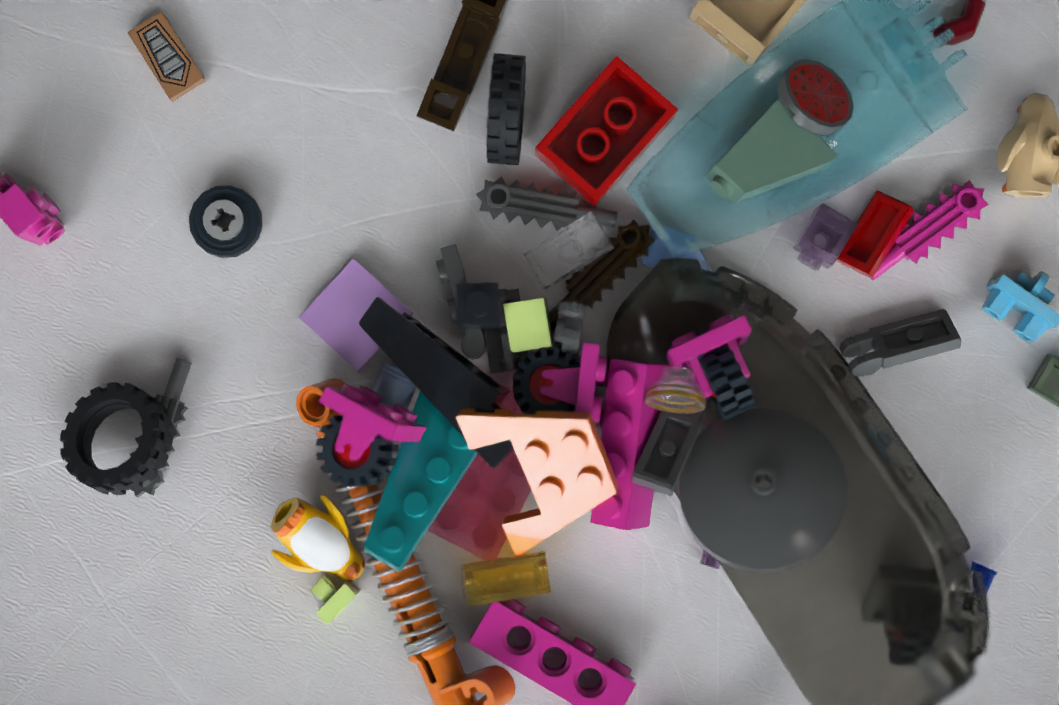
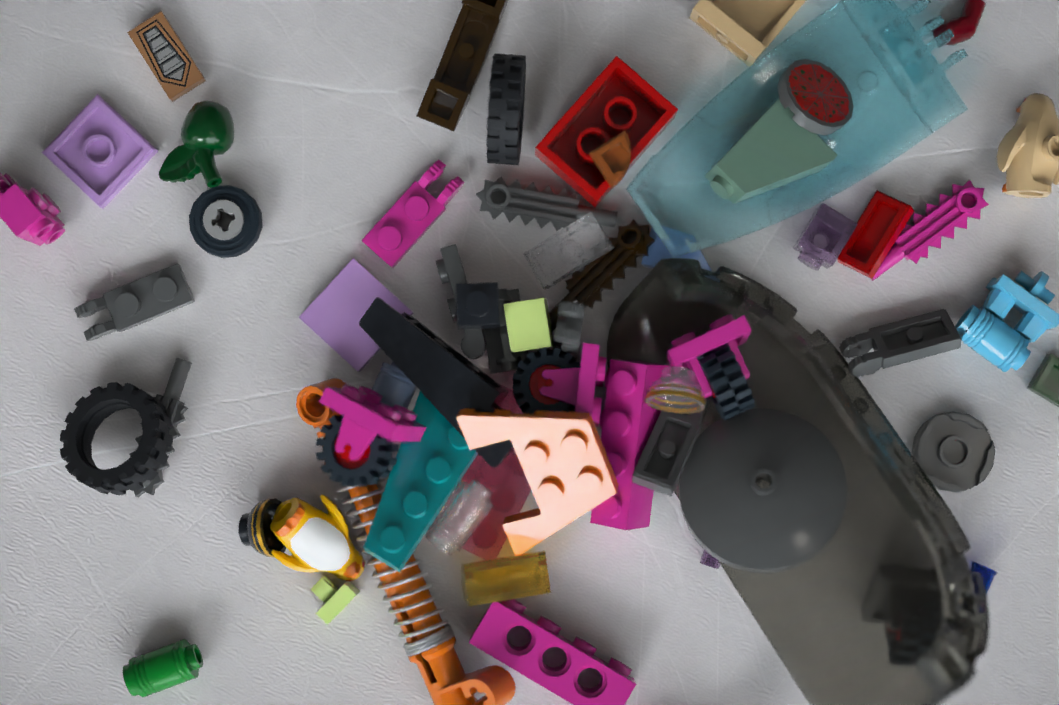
(100, 151): none -> lavender tile
(138, 301): none -> dark grey hinge
(162, 668): none -> green head
(205, 133): none -> dark green piece
(256, 531): none -> black piece
(410, 217): none -> dark pink hinge
(460, 516): none -> clear head
(613, 158): none -> dark orange tile
(954, 451): none -> dark grey tile
(993, 338): none -> medium azure head

